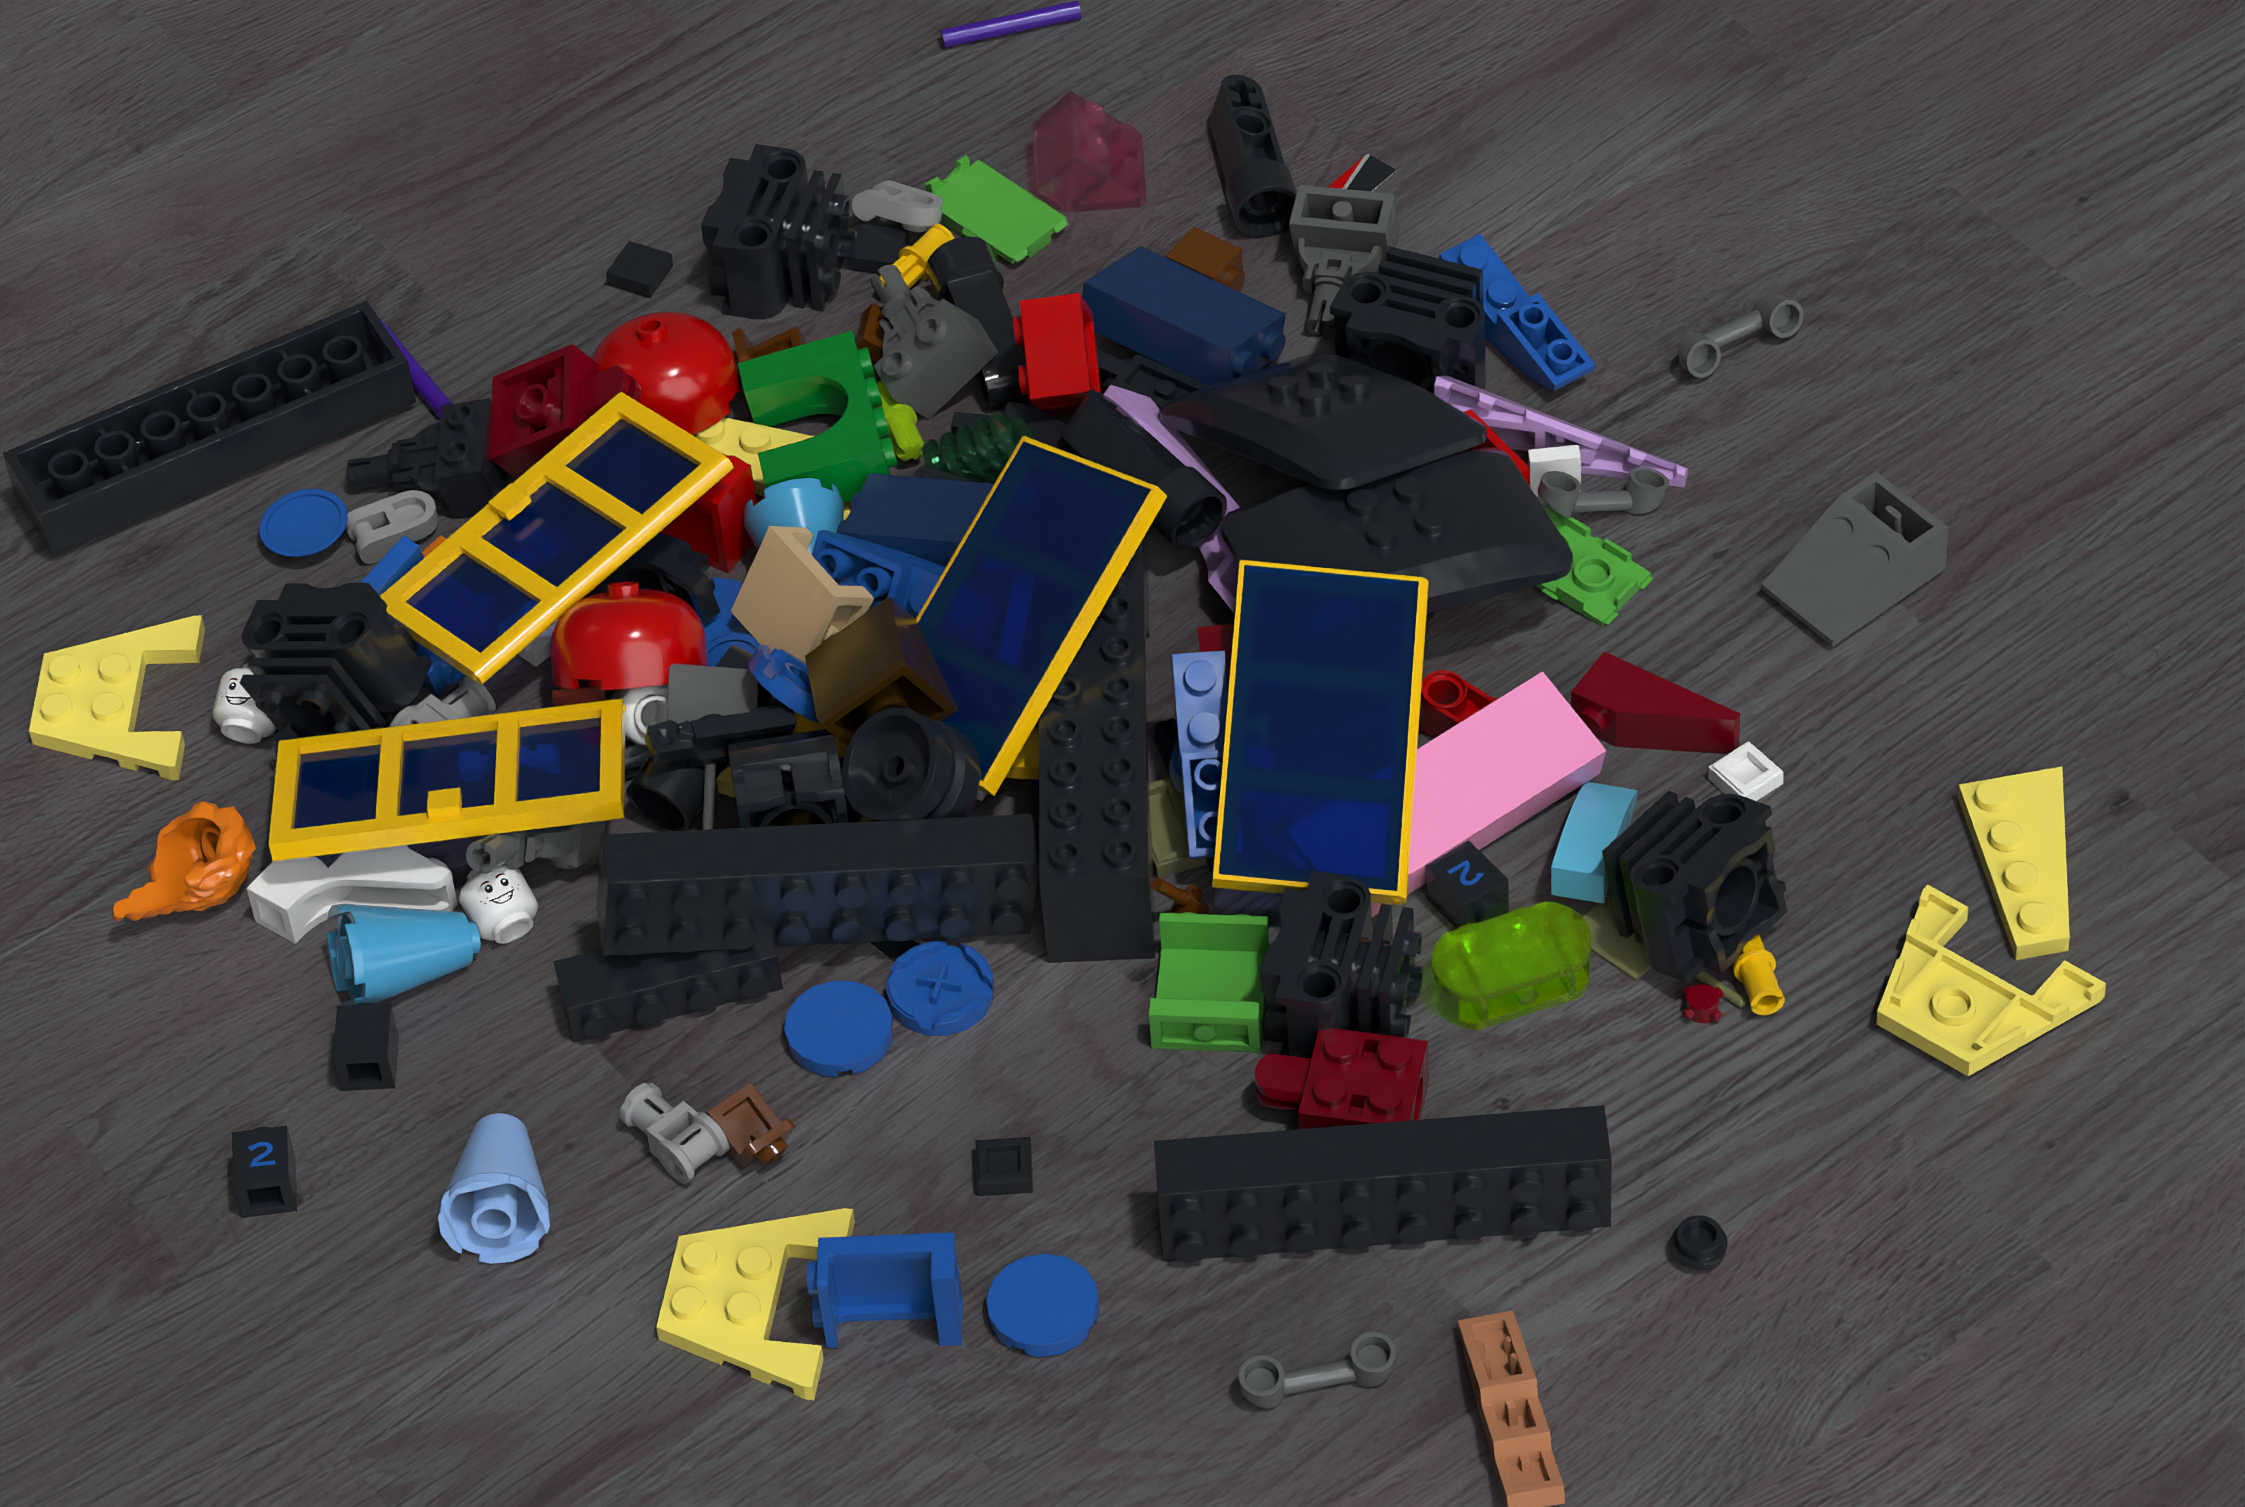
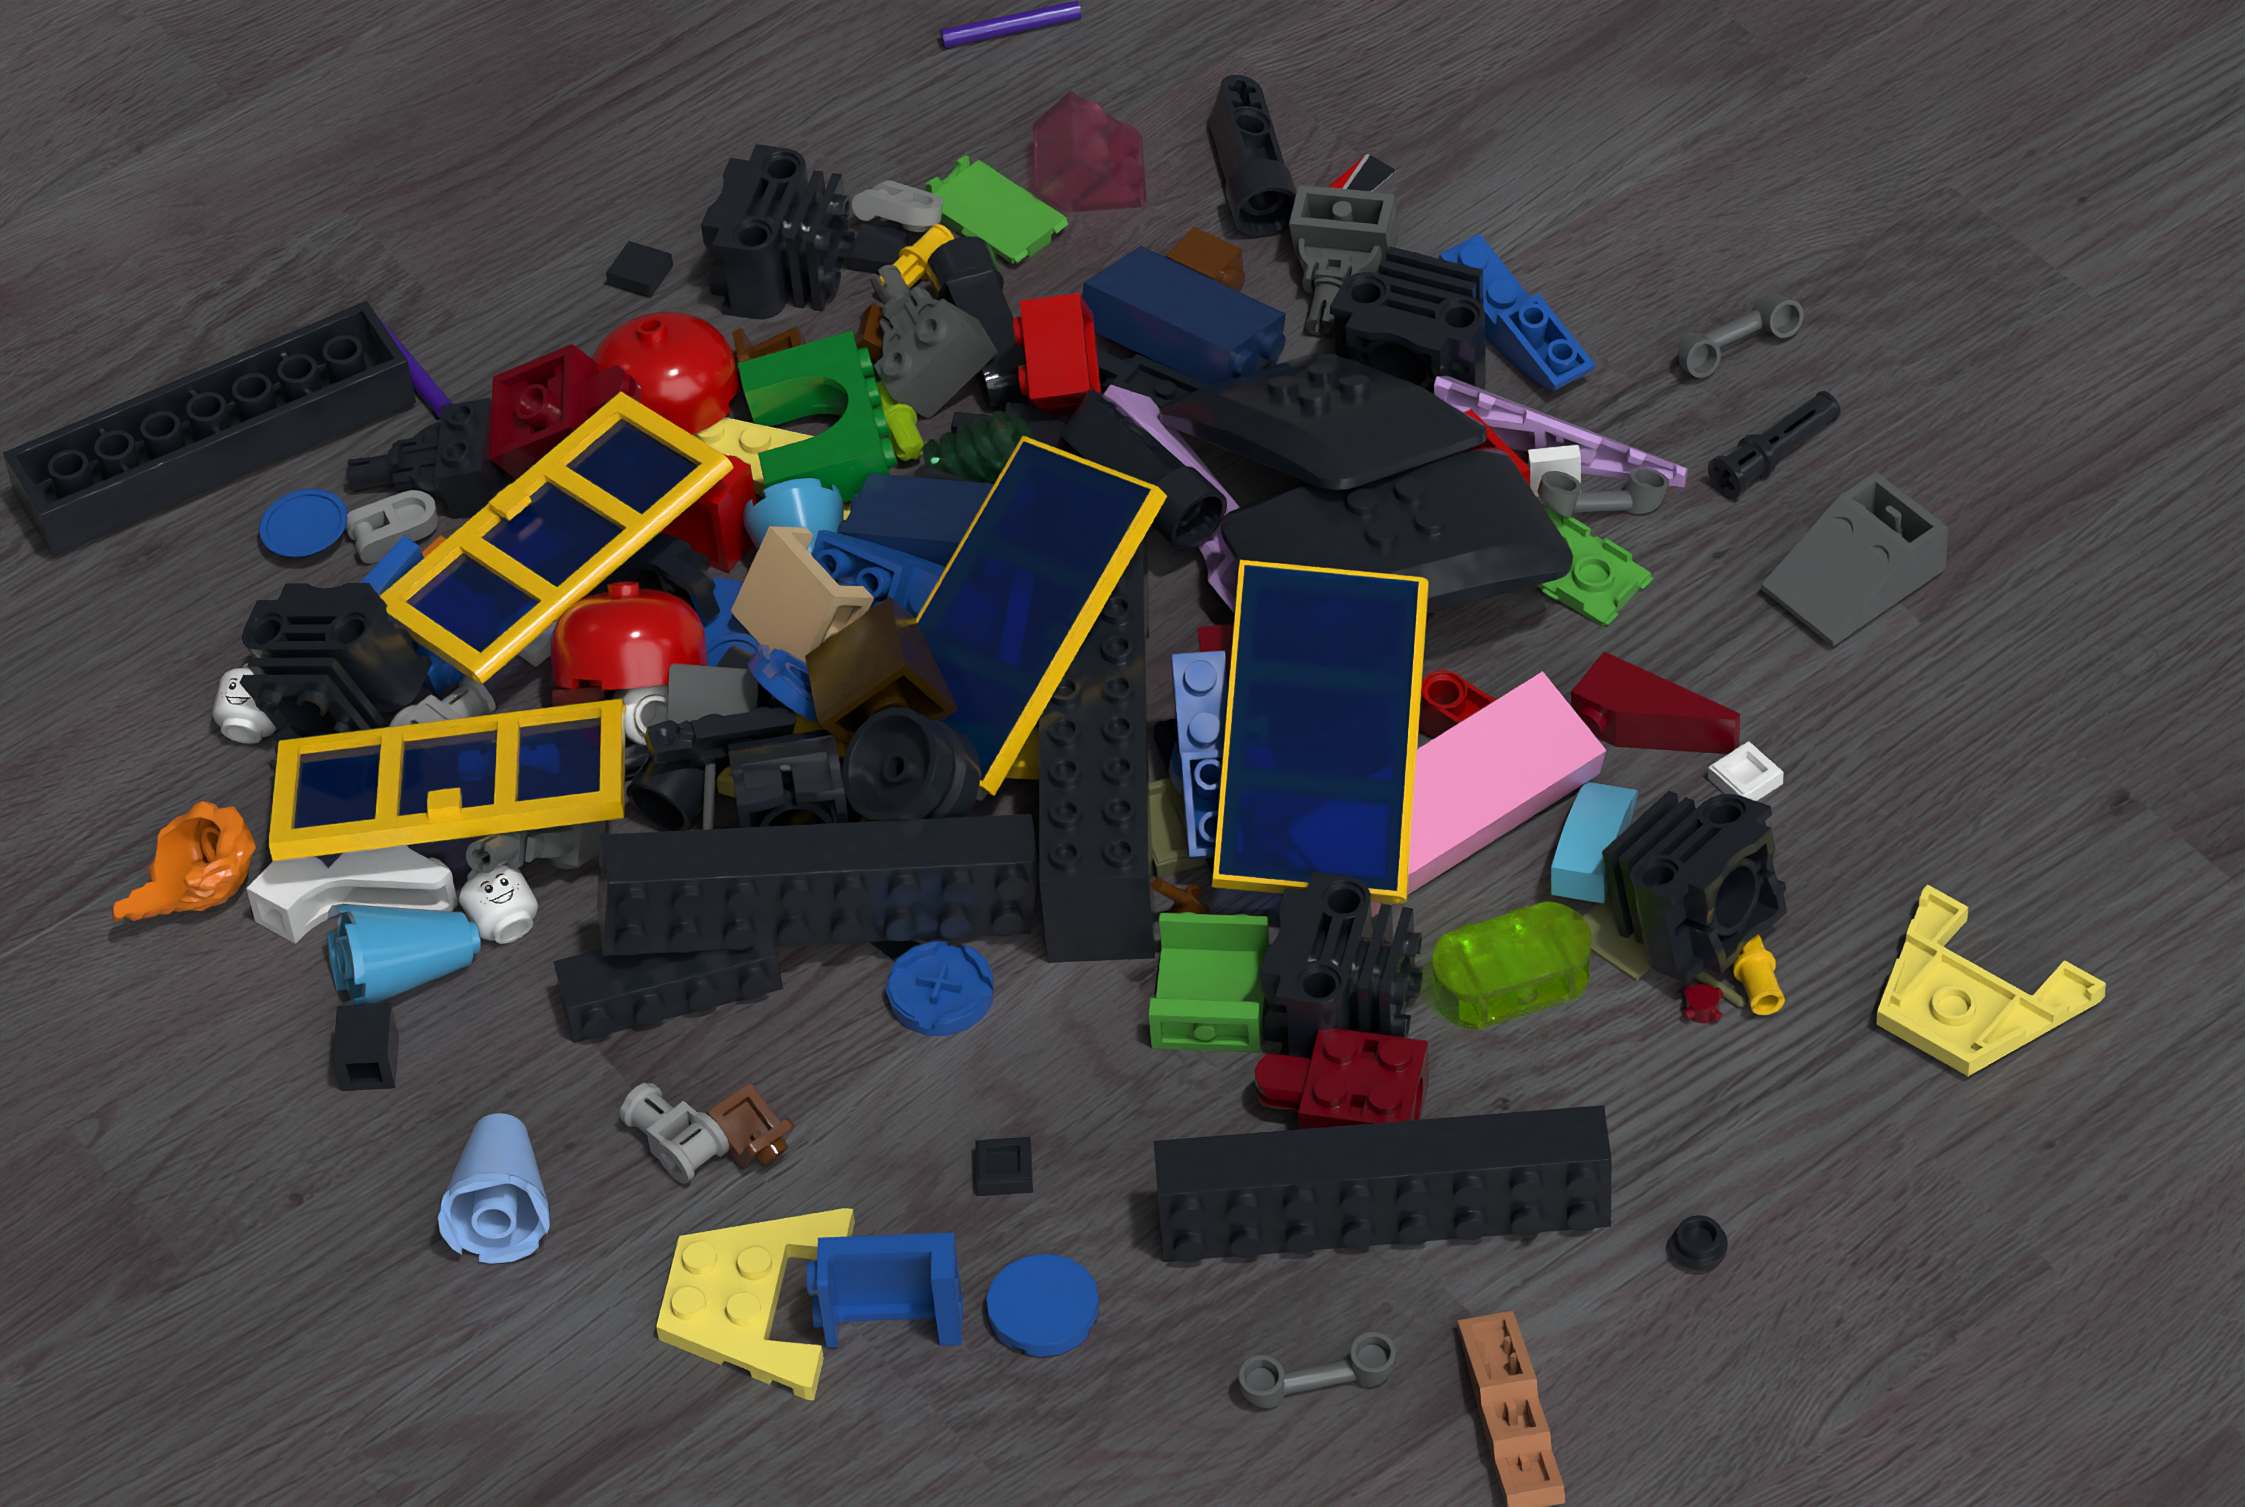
(93, 694): light yellow wing -> none
(264, 1171): black brick -> none
(838, 1028): blue tile -> none
(1467, 886): black brick -> none
(1758, 453): none -> black pin
(2022, 849): light yellow wing -> none

